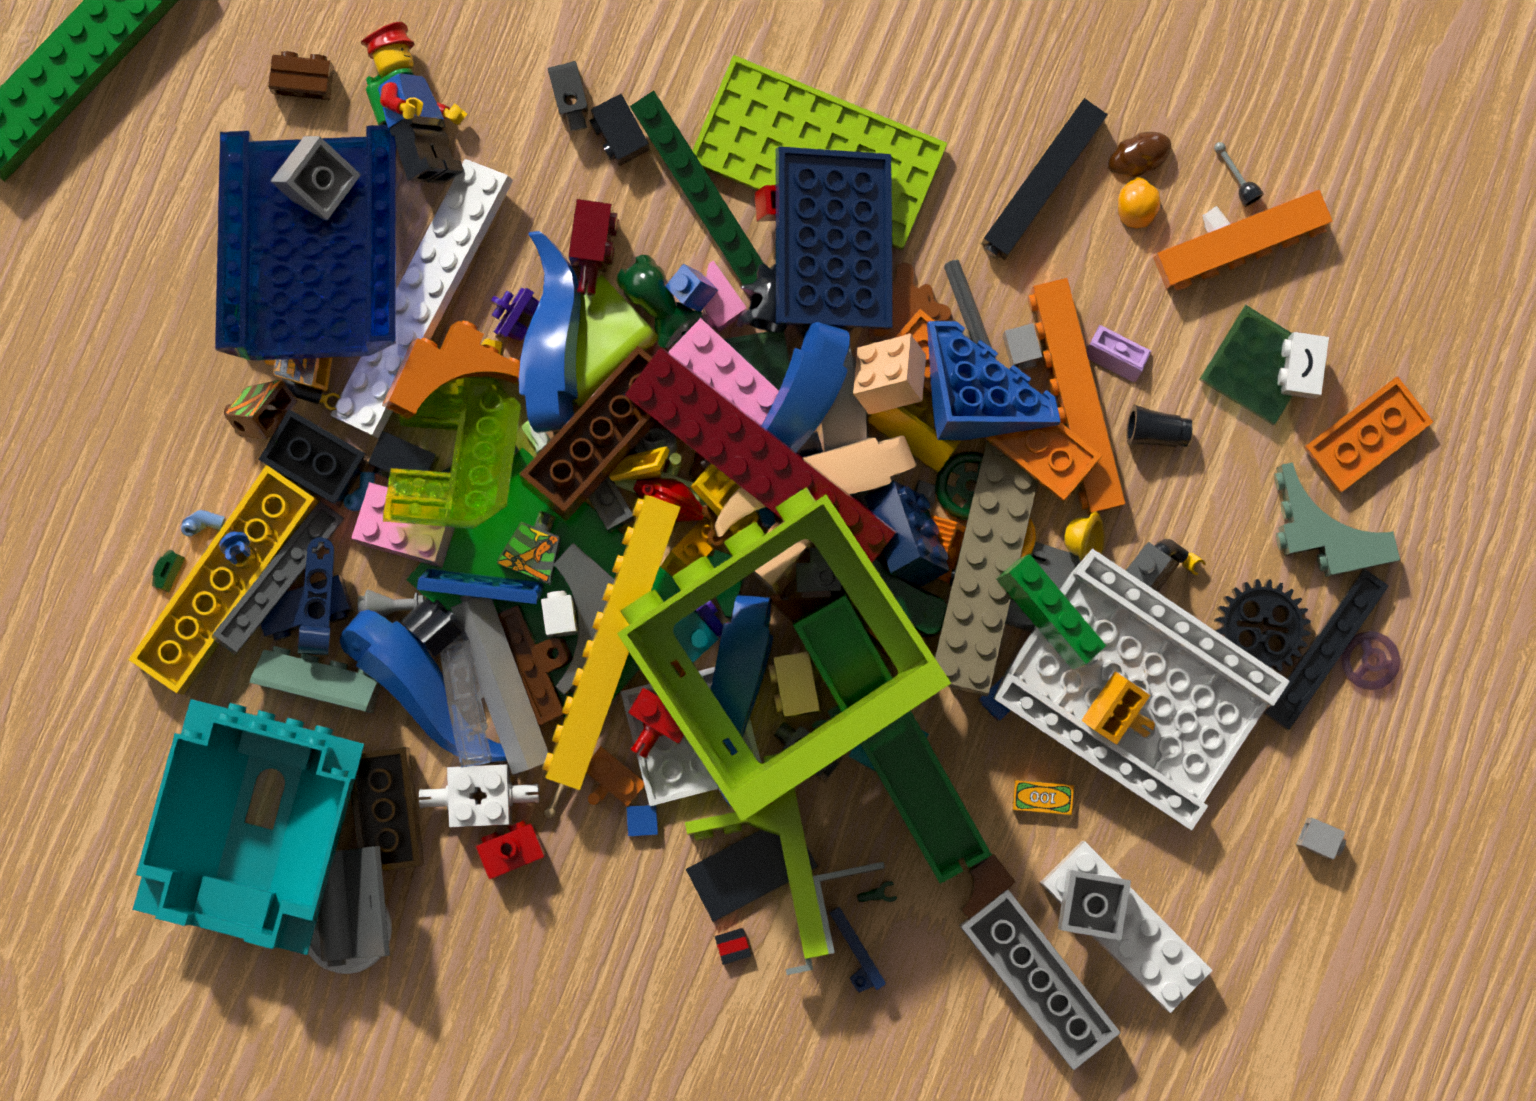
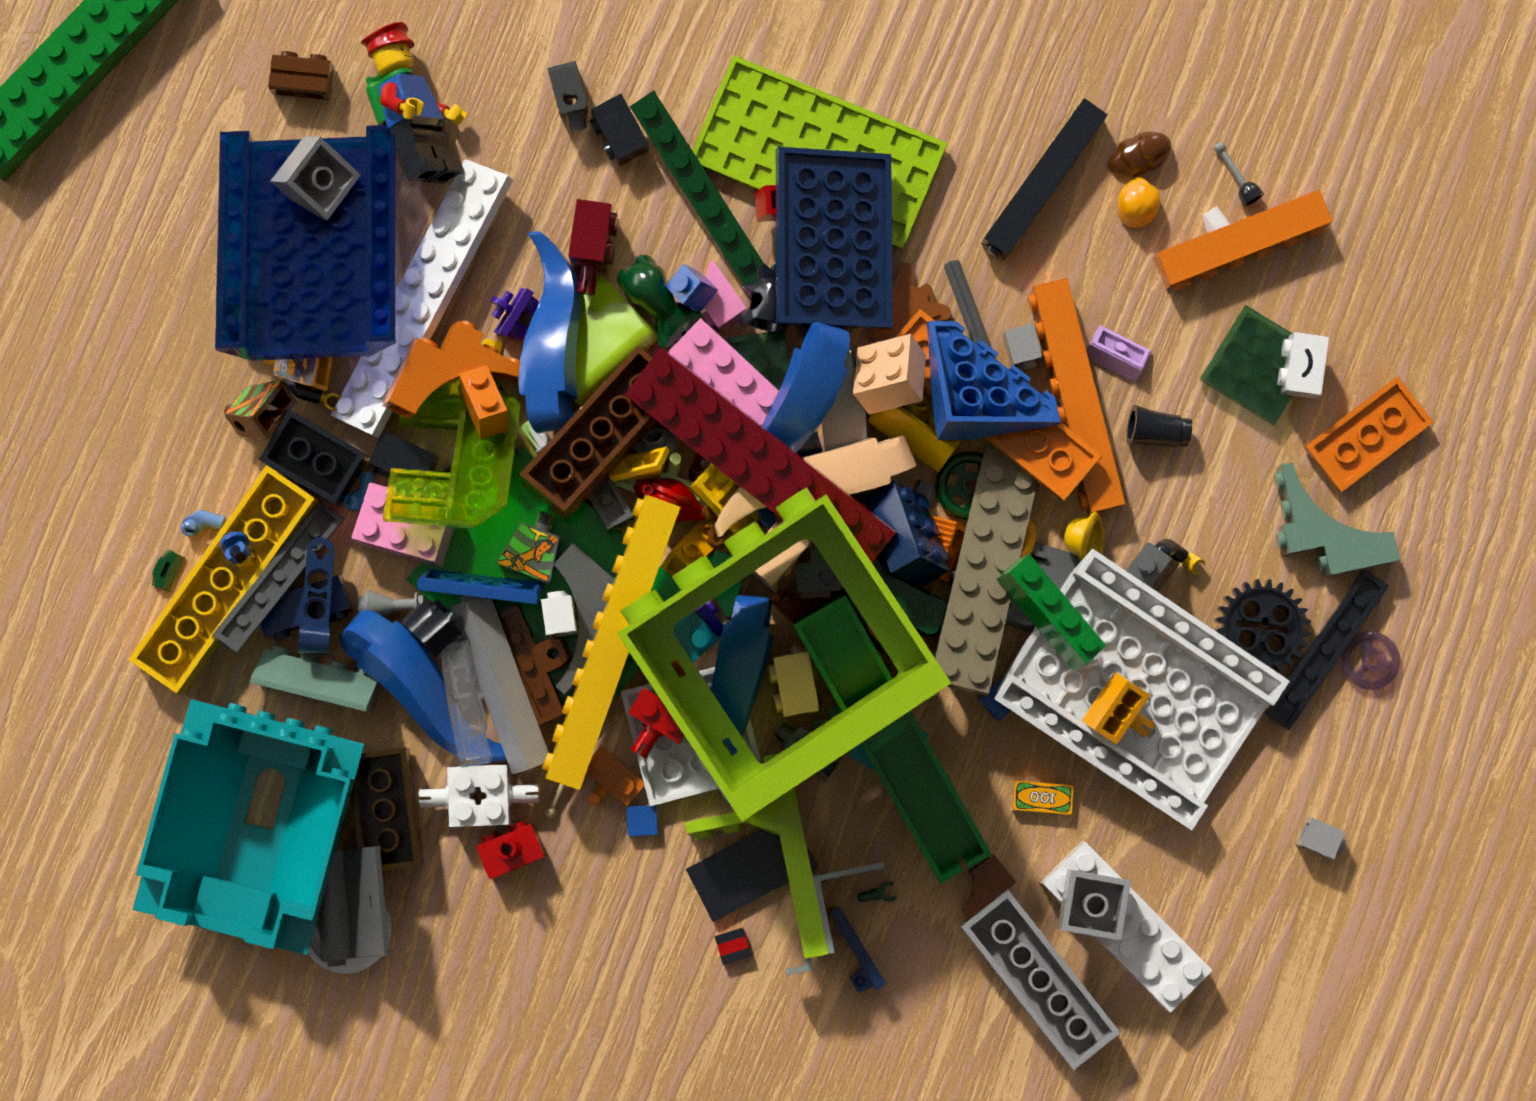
(483, 402): none -> orange brick

